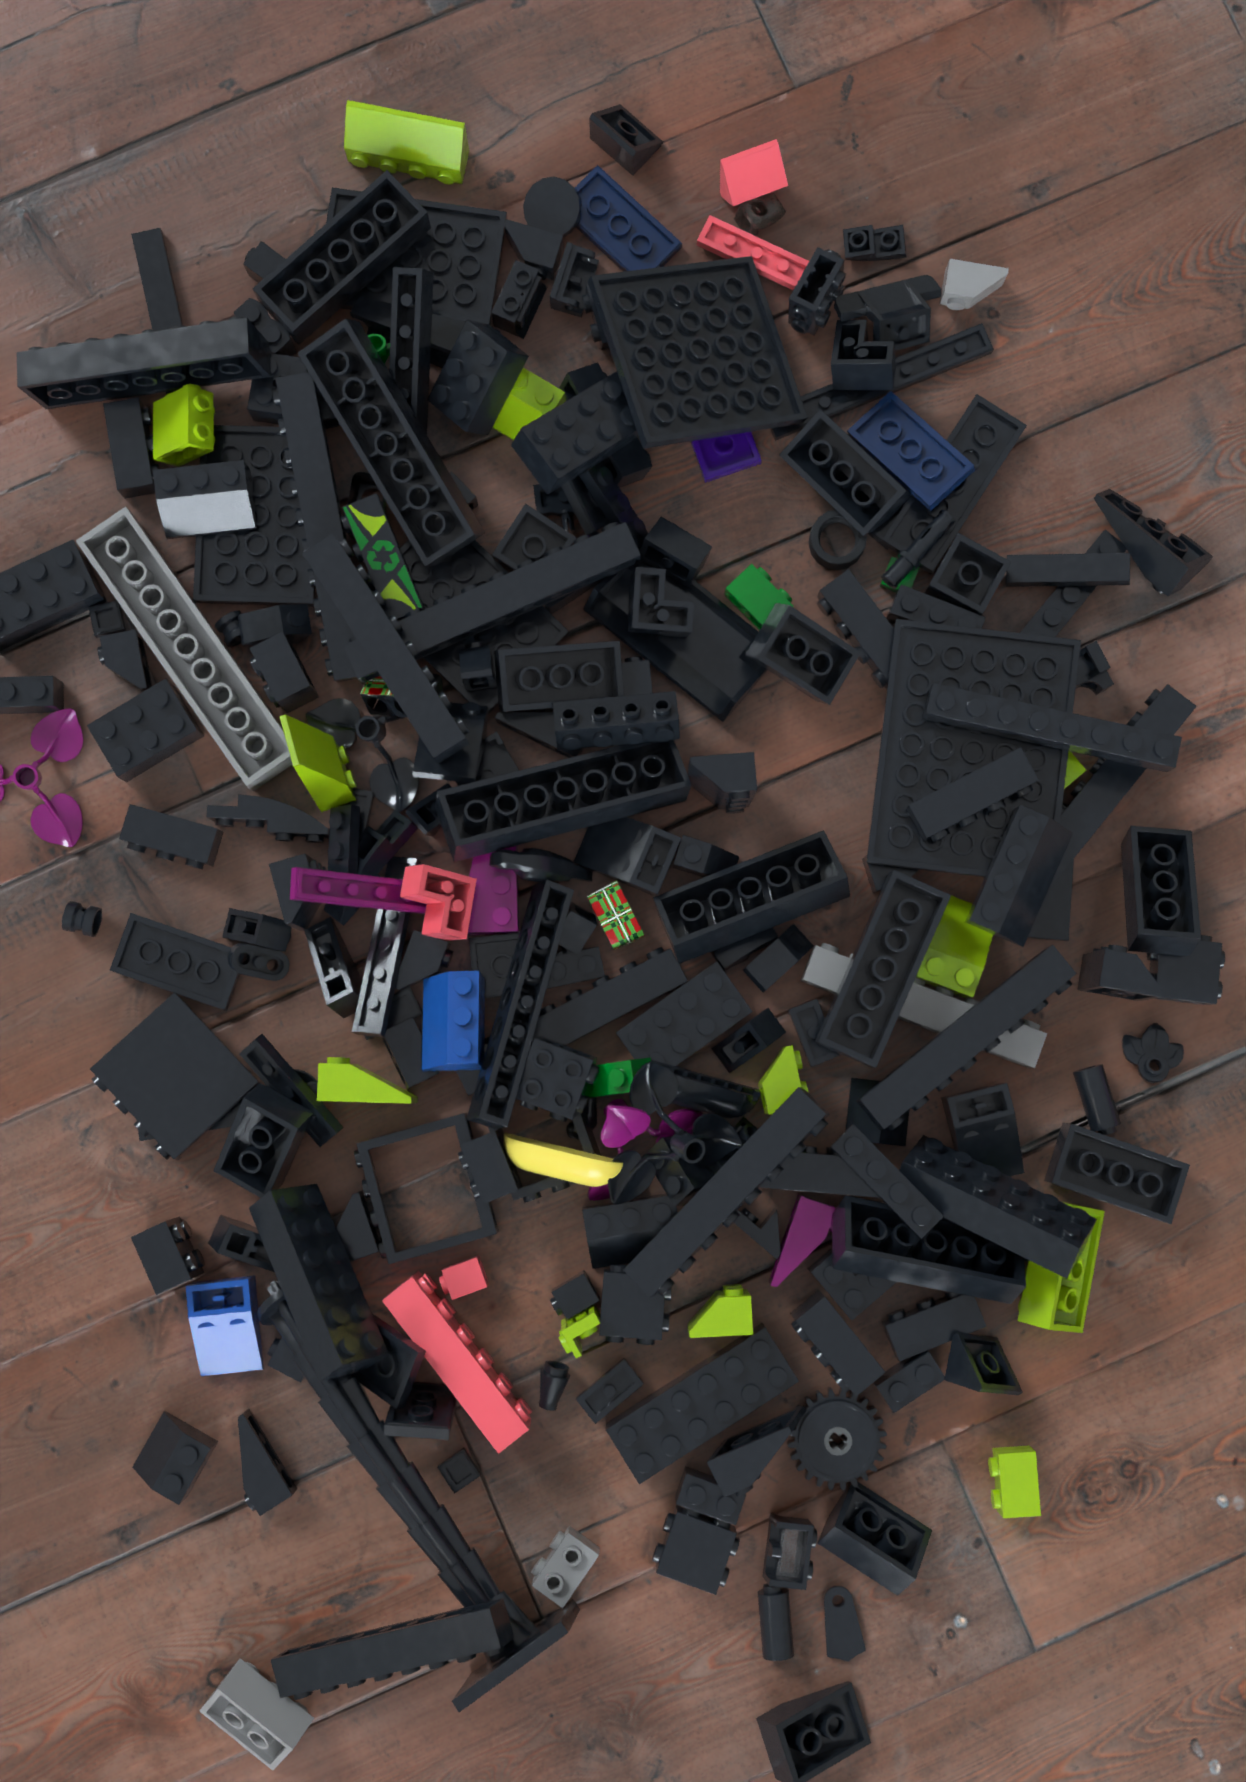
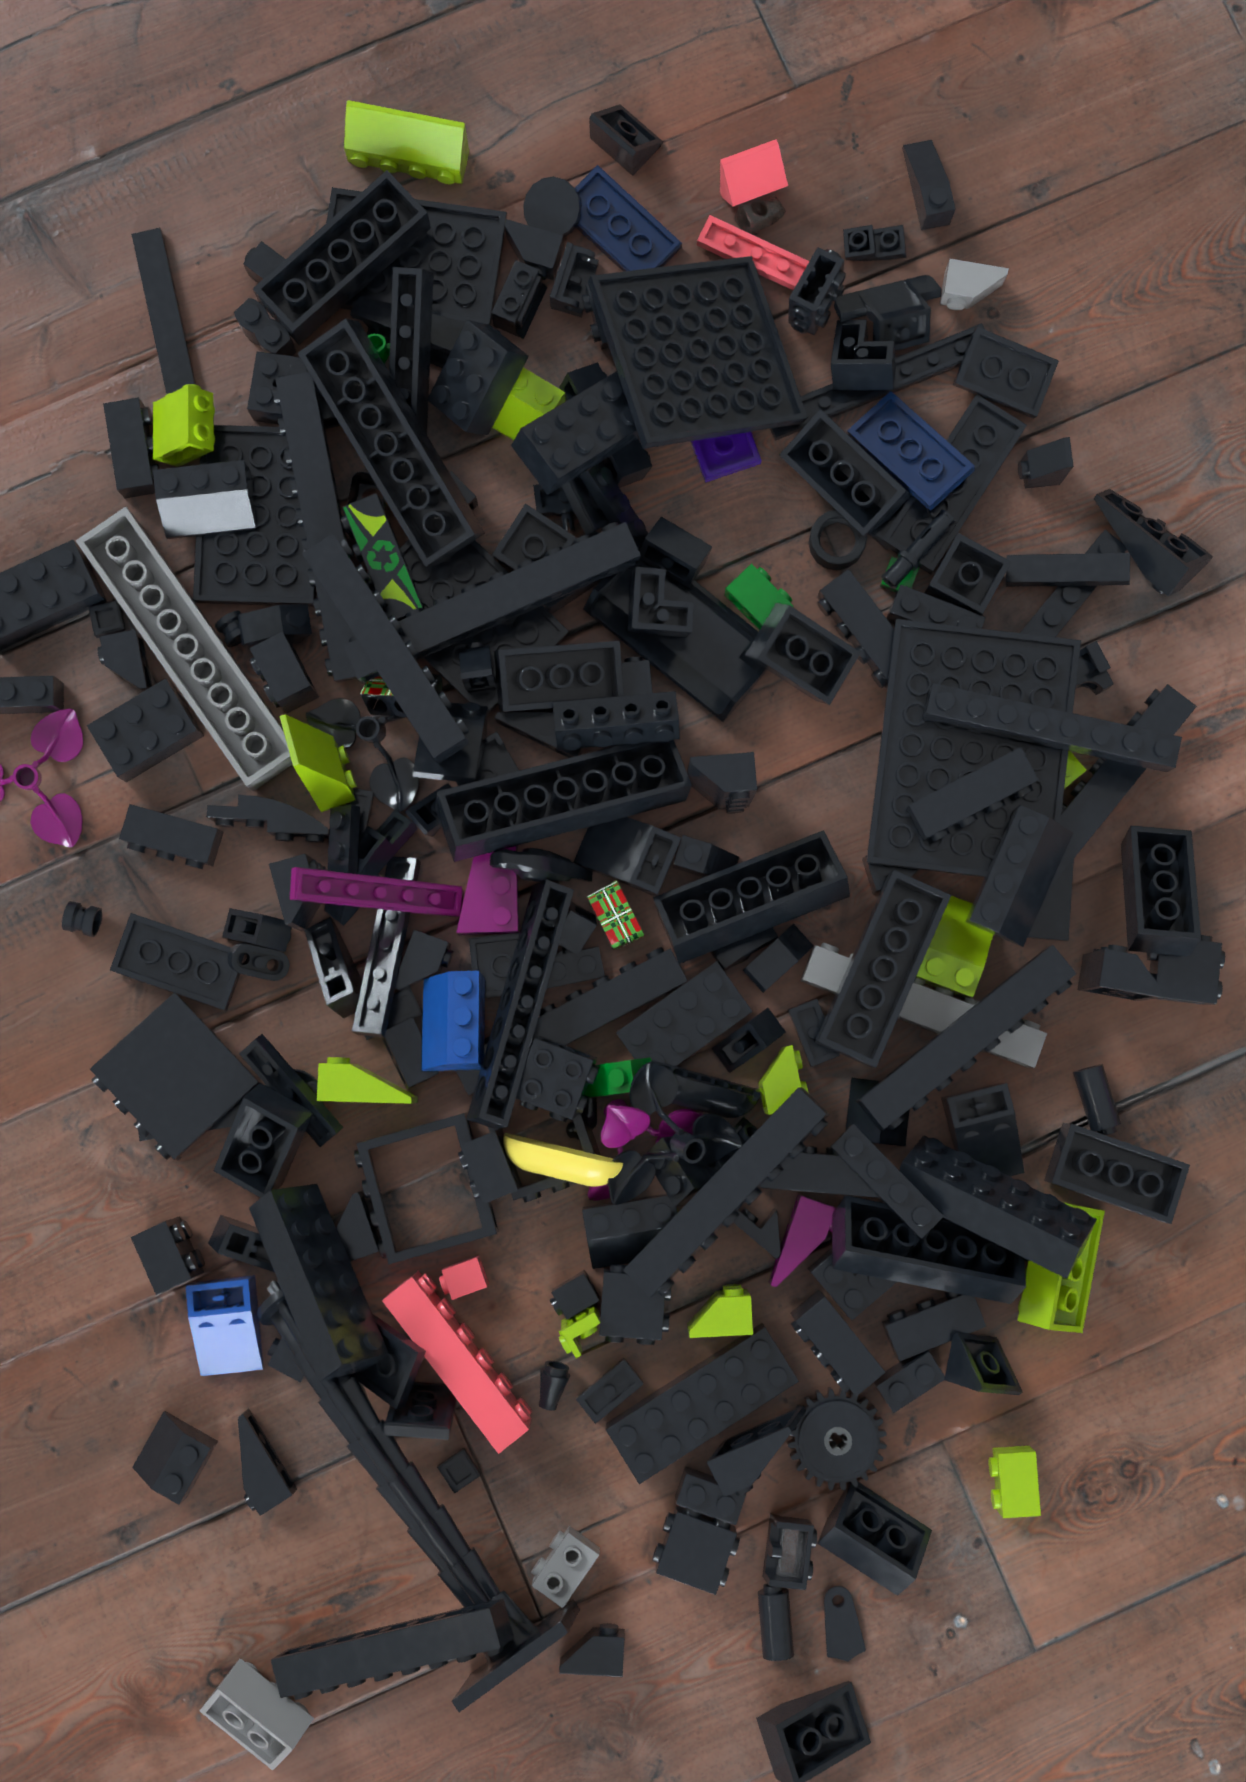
(144, 363): black brick -> none
(447, 898): coral brick -> none
(596, 1653): none -> black slope
(929, 185): none -> black slope
(1005, 372): none -> black plate
(1046, 464): none -> black slope
(1155, 1048): black plate -> none

